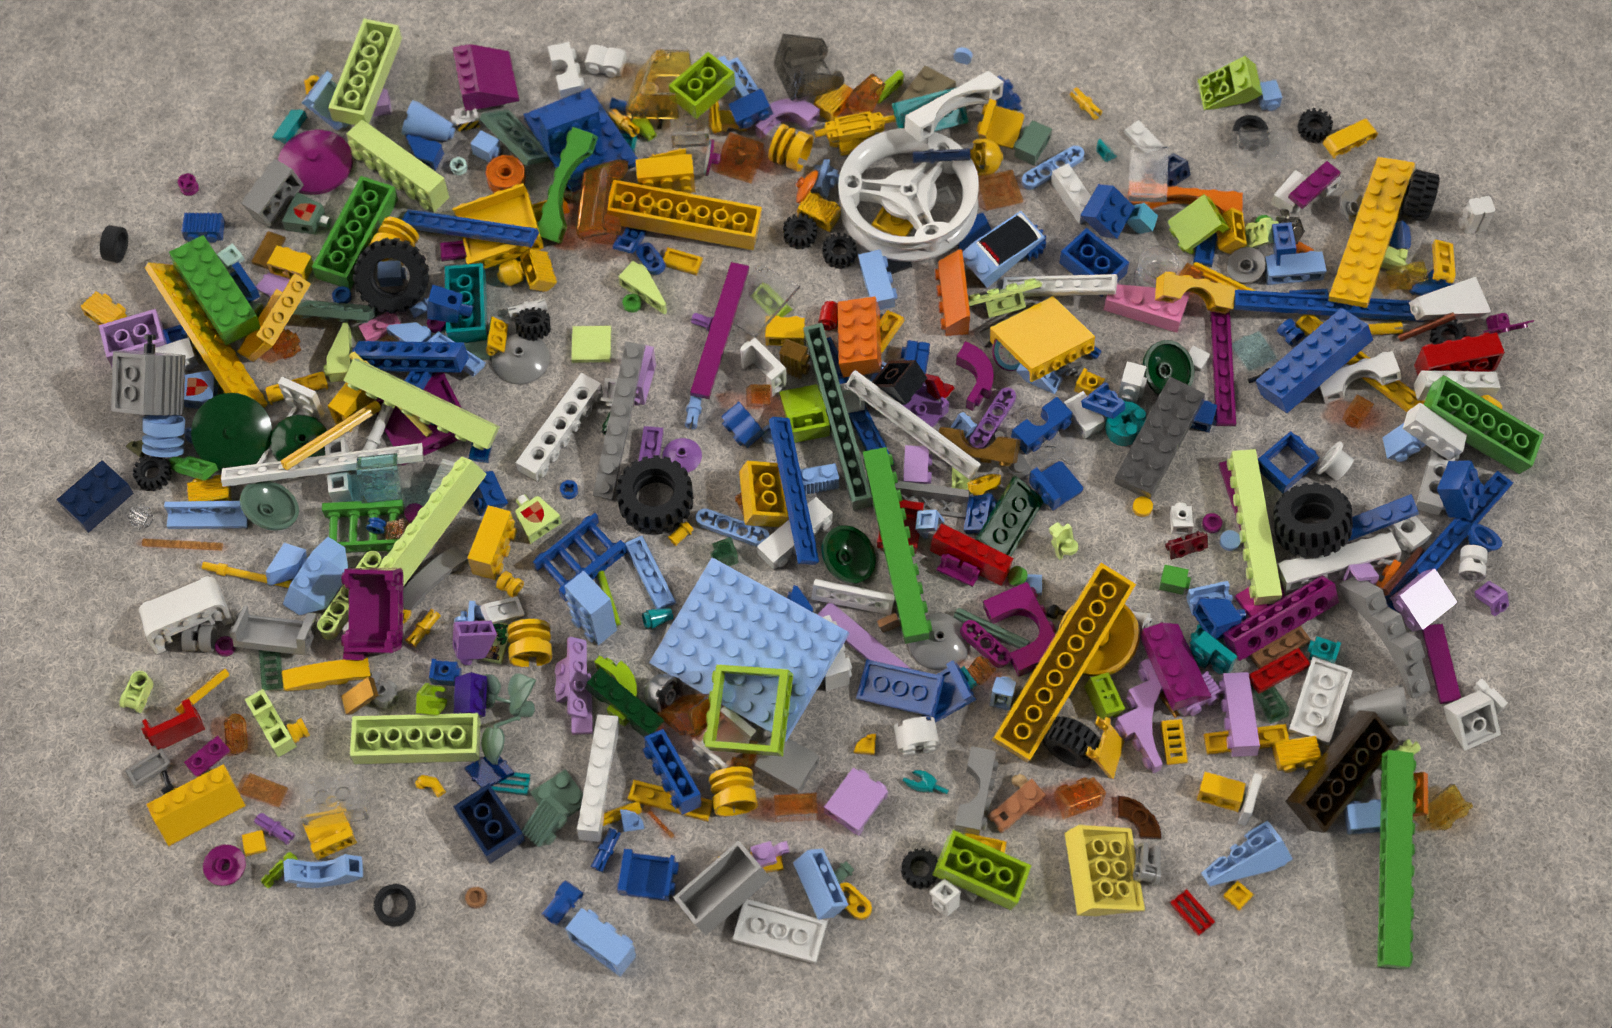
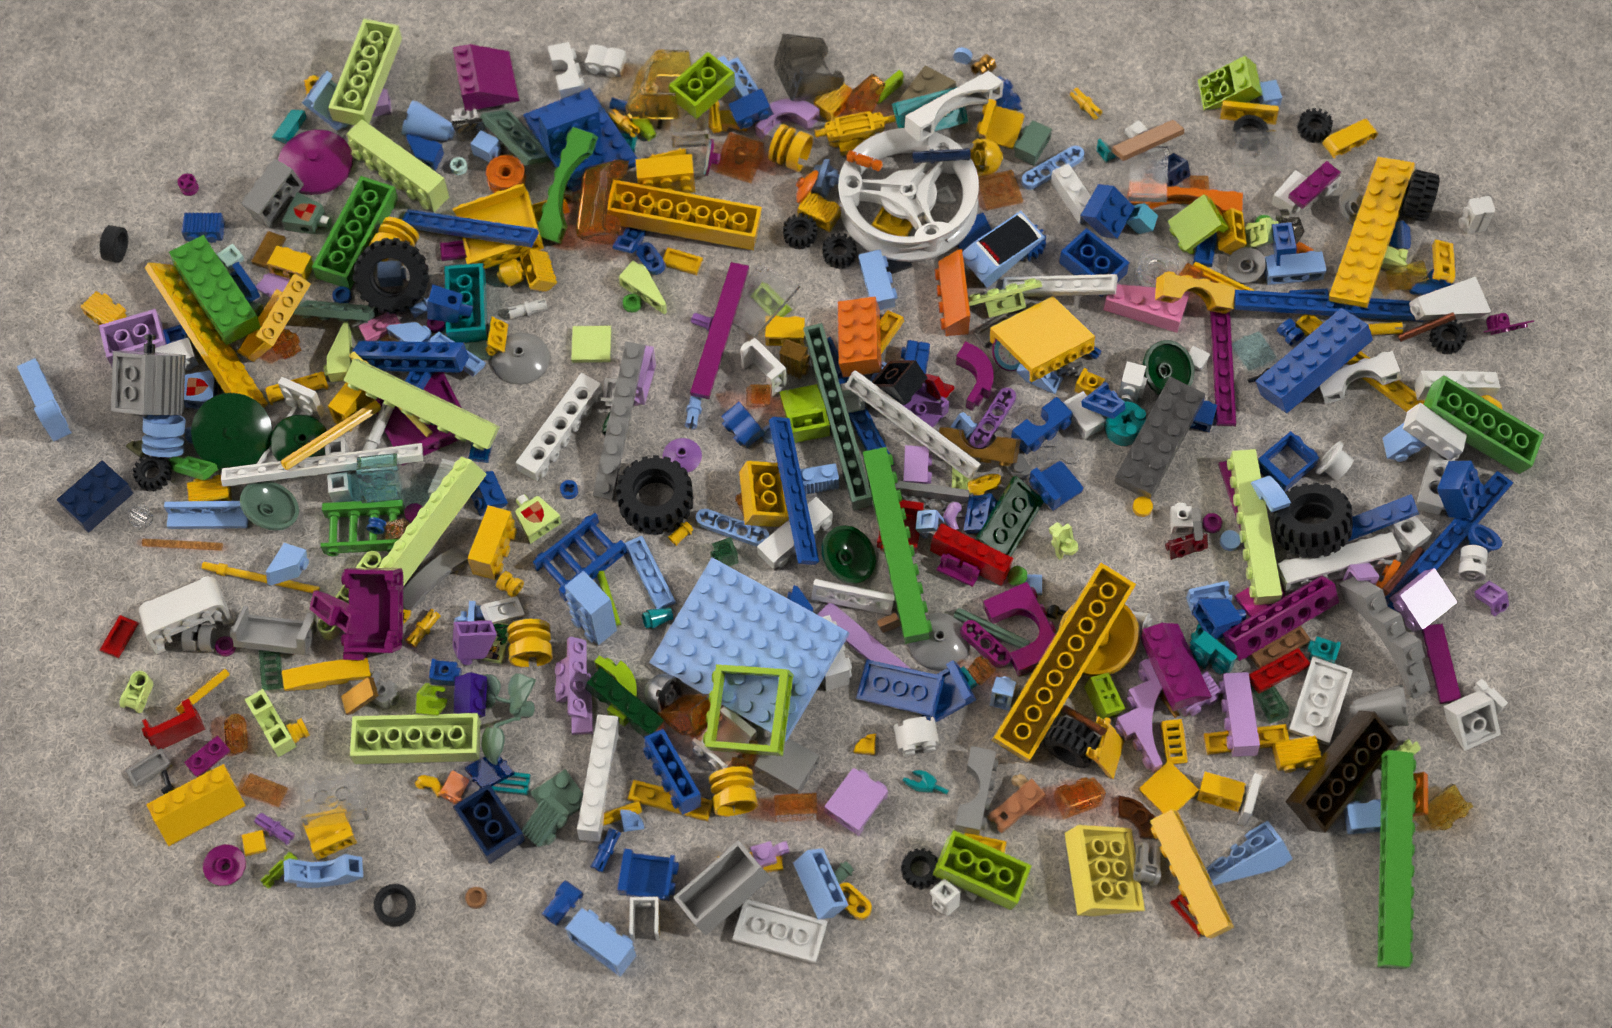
(43, 398): none -> light blue beam
(119, 636): none -> red tile
(317, 579): light blue wedge -> none
(337, 612): none -> magenta slope
(454, 787): none -> orange bracket
(468, 129): none -> clear smoke piece
(532, 323): black tyre -> none
(636, 902): none -> white piece
(647, 809): clear orange hinge -> none
(651, 442): medium lavender plate -> none
(829, 315): red brick -> none
(864, 160): none -> orange axle
(951, 513): none -> lavender arm
(985, 64): none -> pearl gold wheel
(1083, 719): none -> copper bar
(1148, 140): none -> medium nougat tile
(1168, 788): none -> yellow tile
(1174, 579): bright green brick -> none
(1191, 873): none -> yellow brick
(1197, 524): none -> light grey tile
(1199, 182): none -> clear orange tile
(1234, 110): none -> yellow plate
(1238, 895): yellow tile -> none
(1271, 492): none -> light blue slope
(1357, 412): clear orange brick -> none
(1468, 354): red brick -> none

